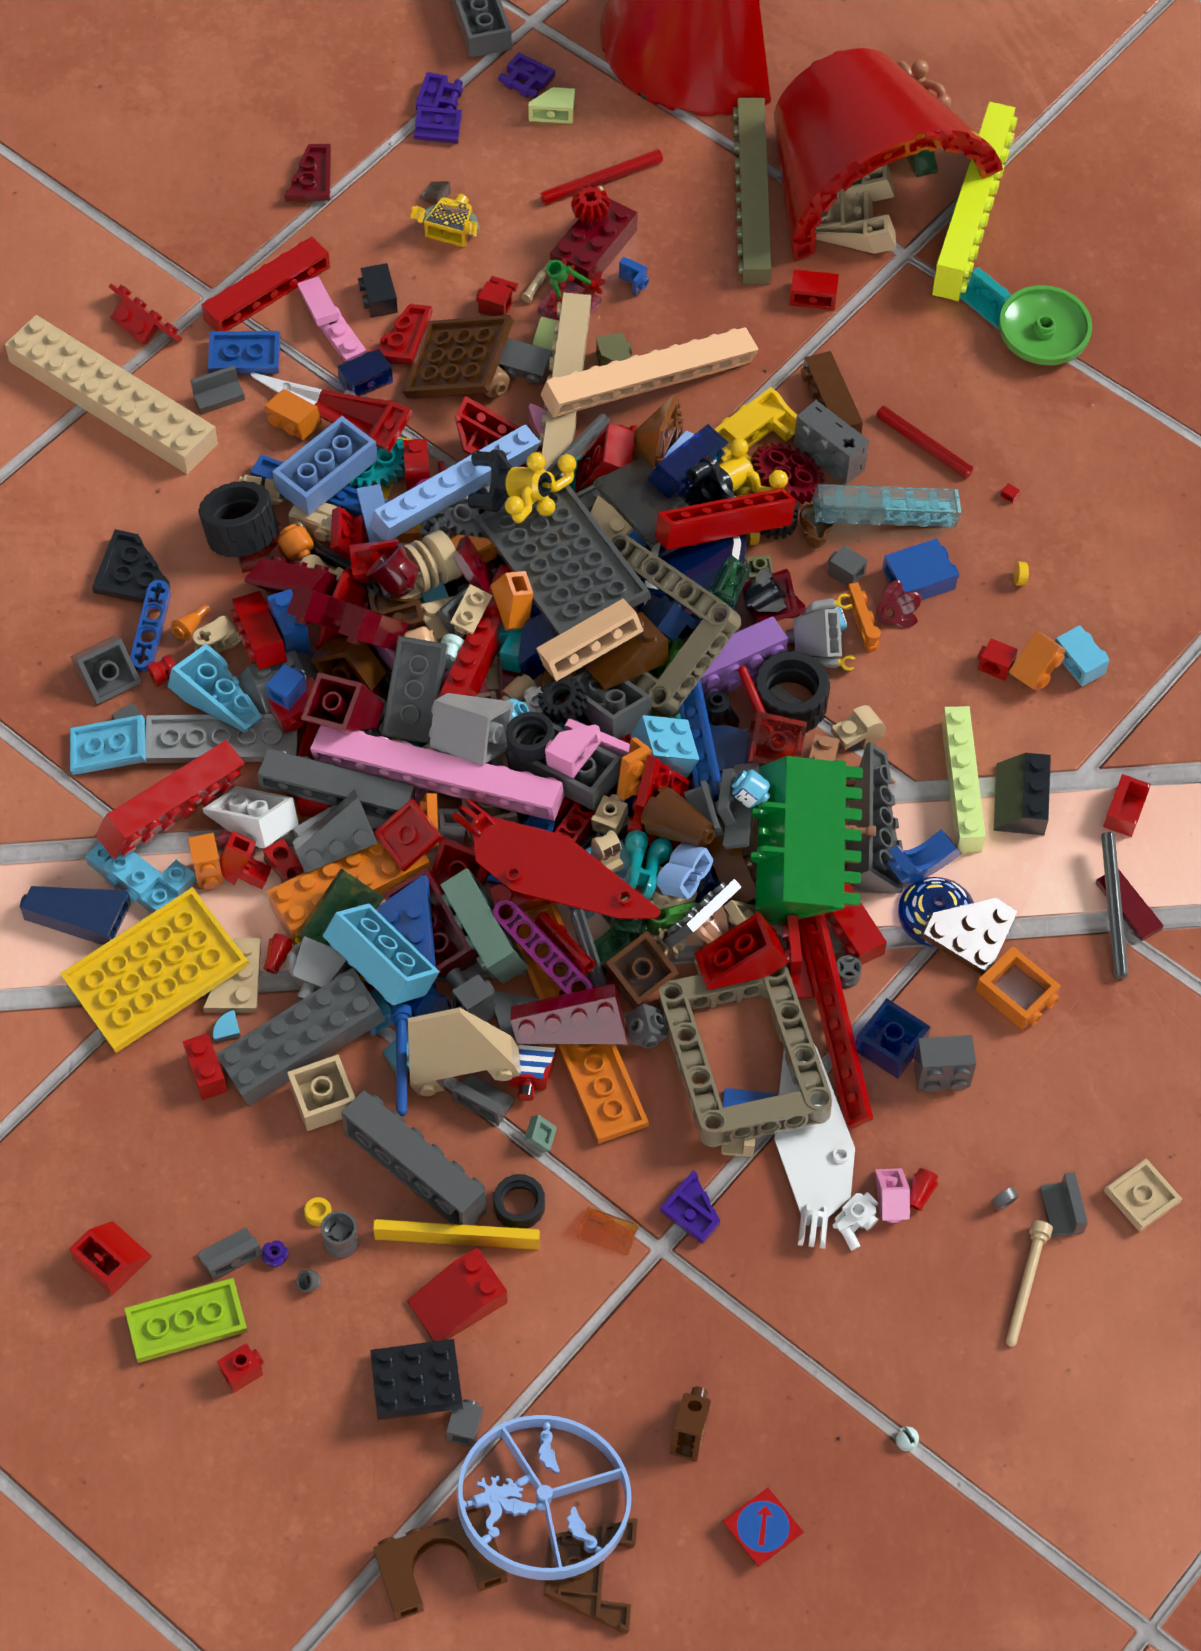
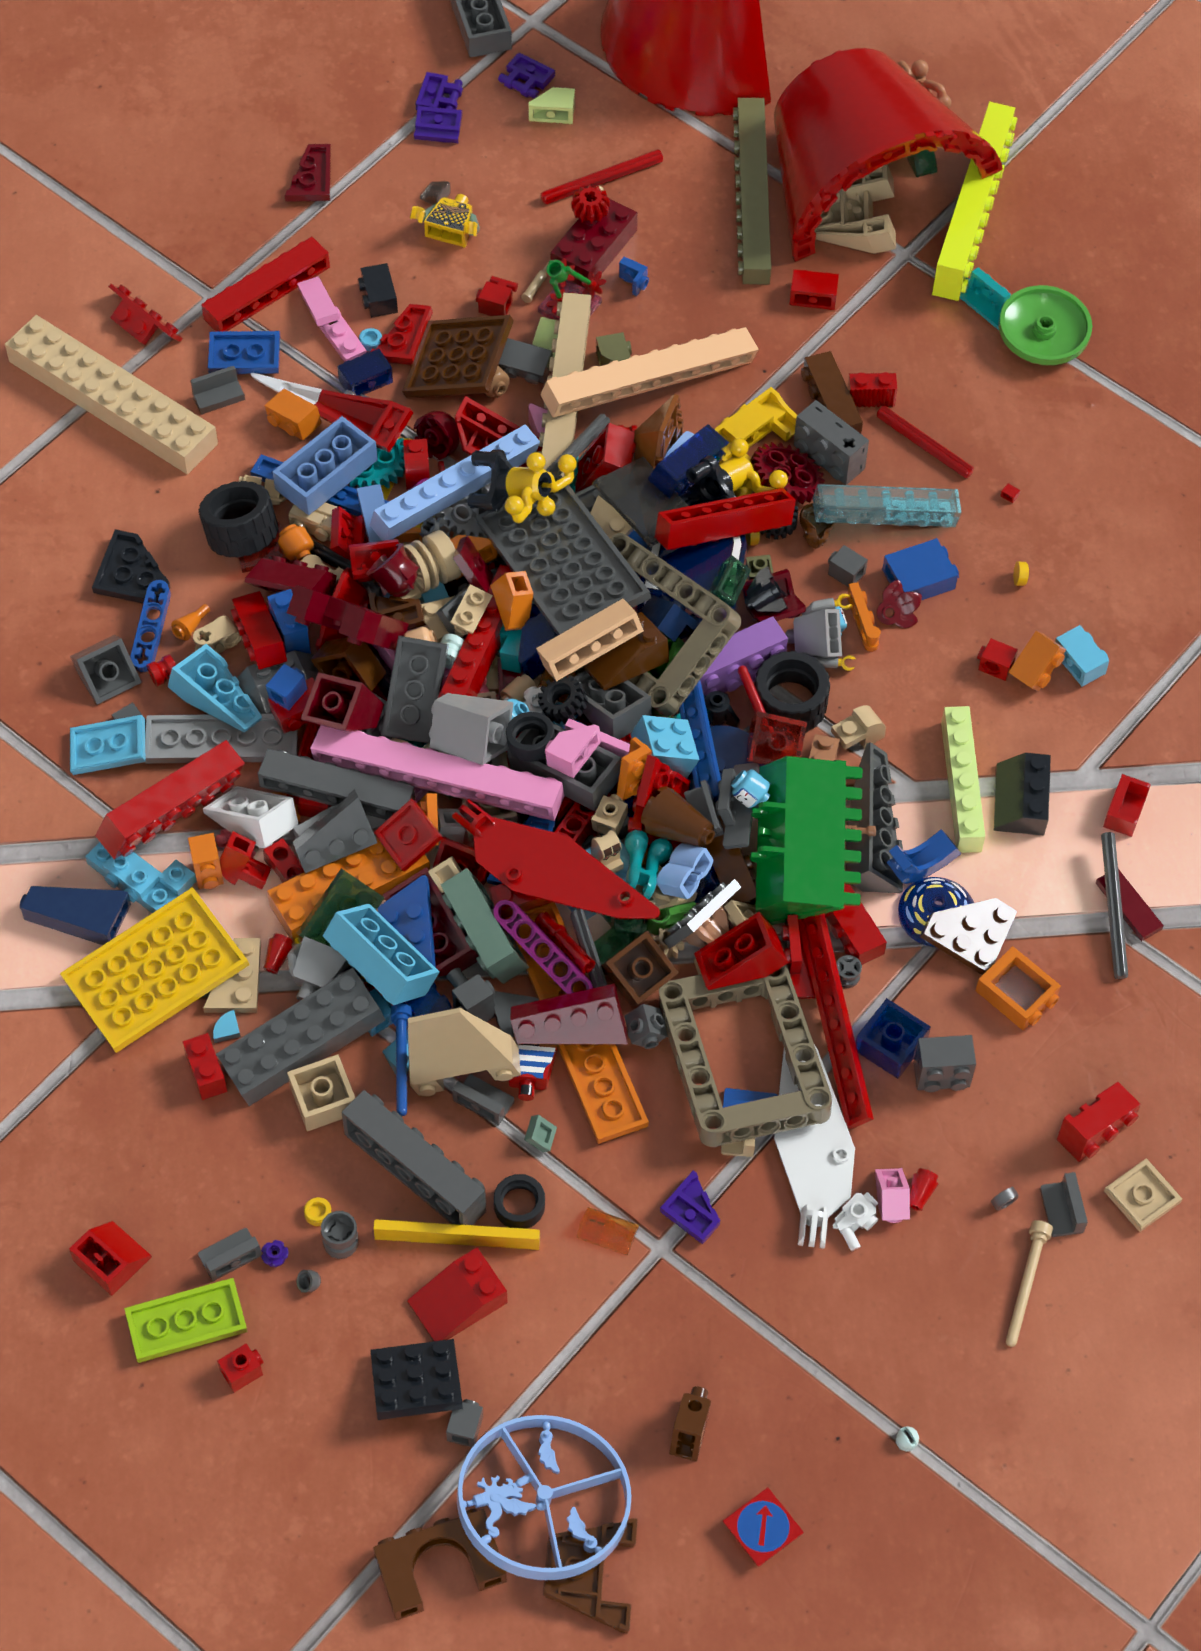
(370, 338): none -> medium azure tile
(440, 433): none -> dark red cylinder
(444, 871): none -> tan panel
(873, 389): none -> red brick
(1098, 1122): none -> red wedge

